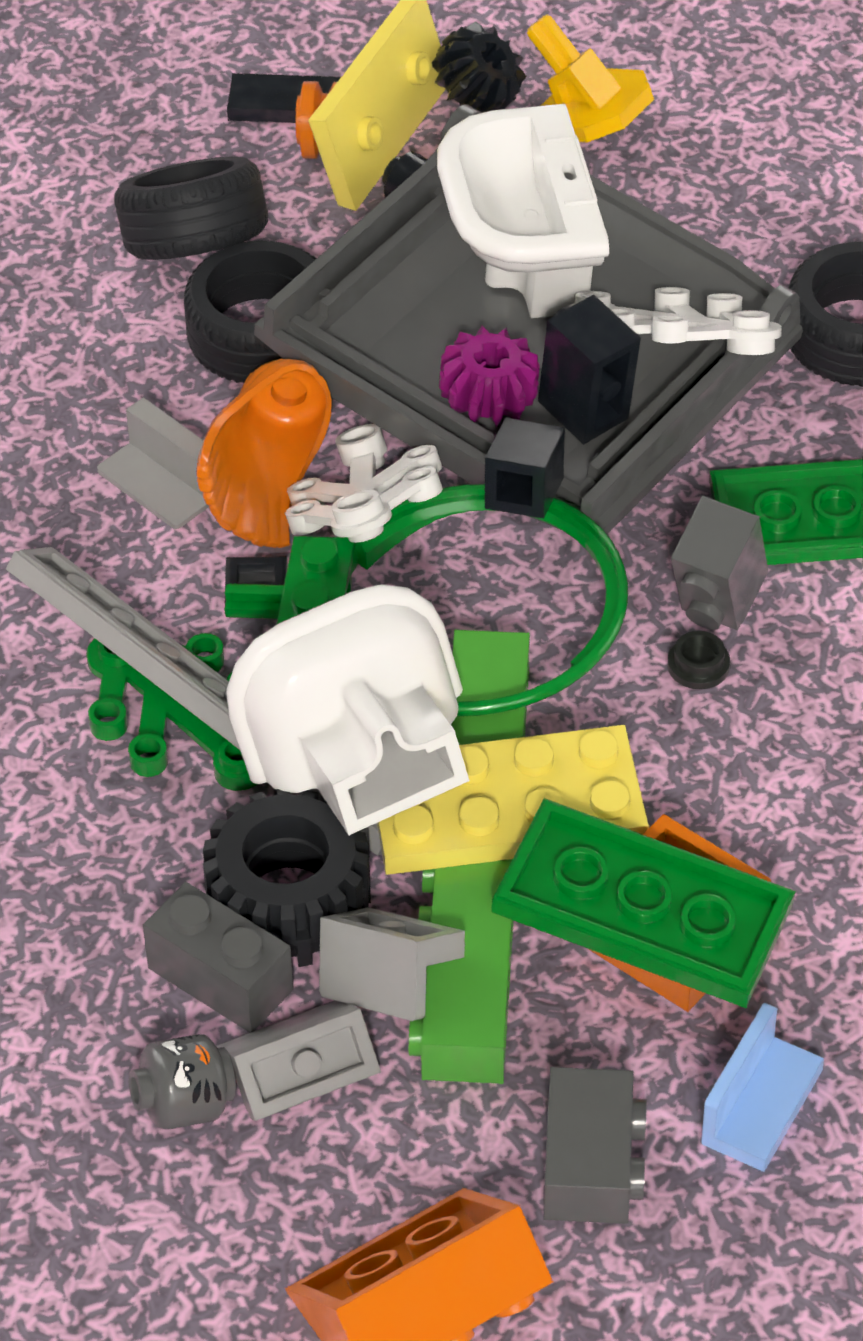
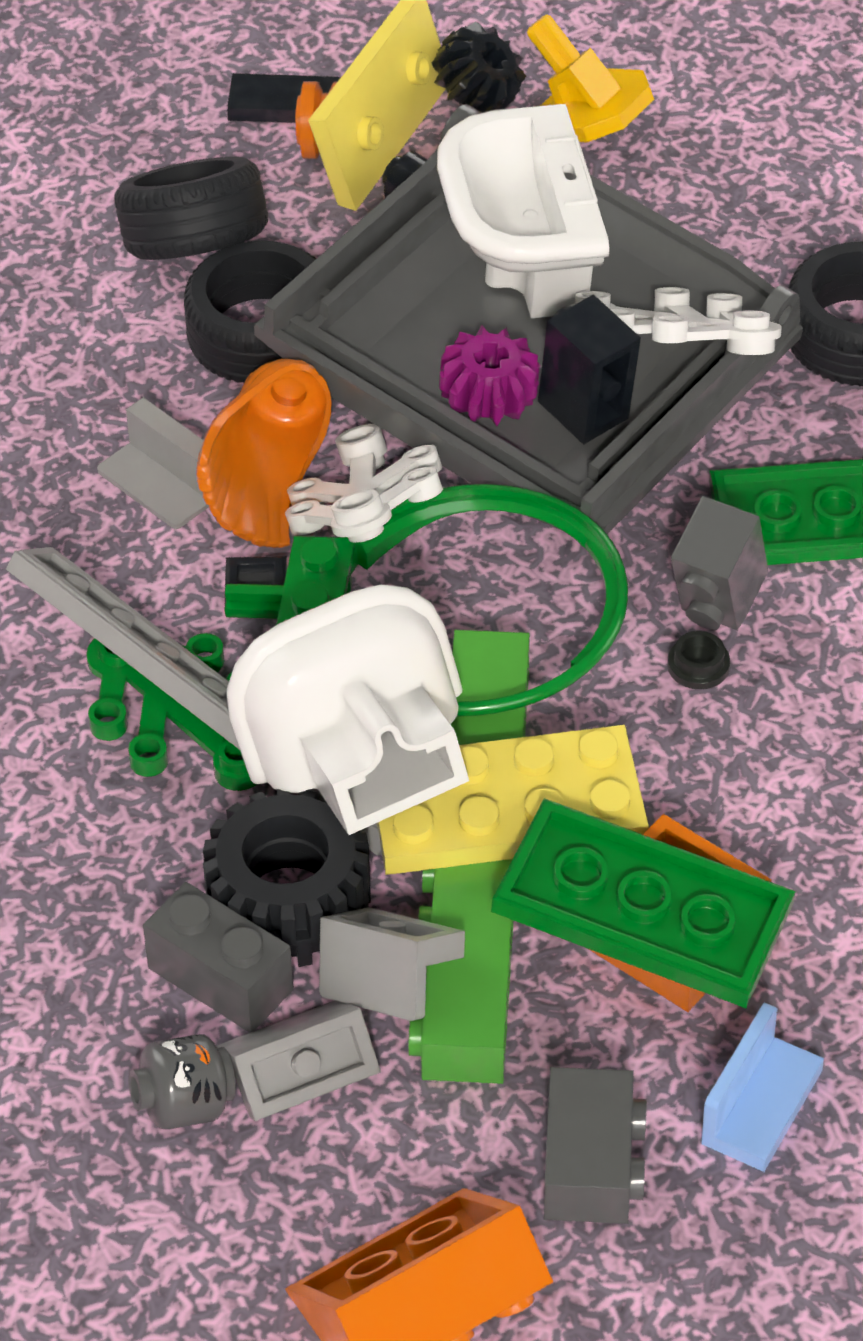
(524, 468): black brick -> none

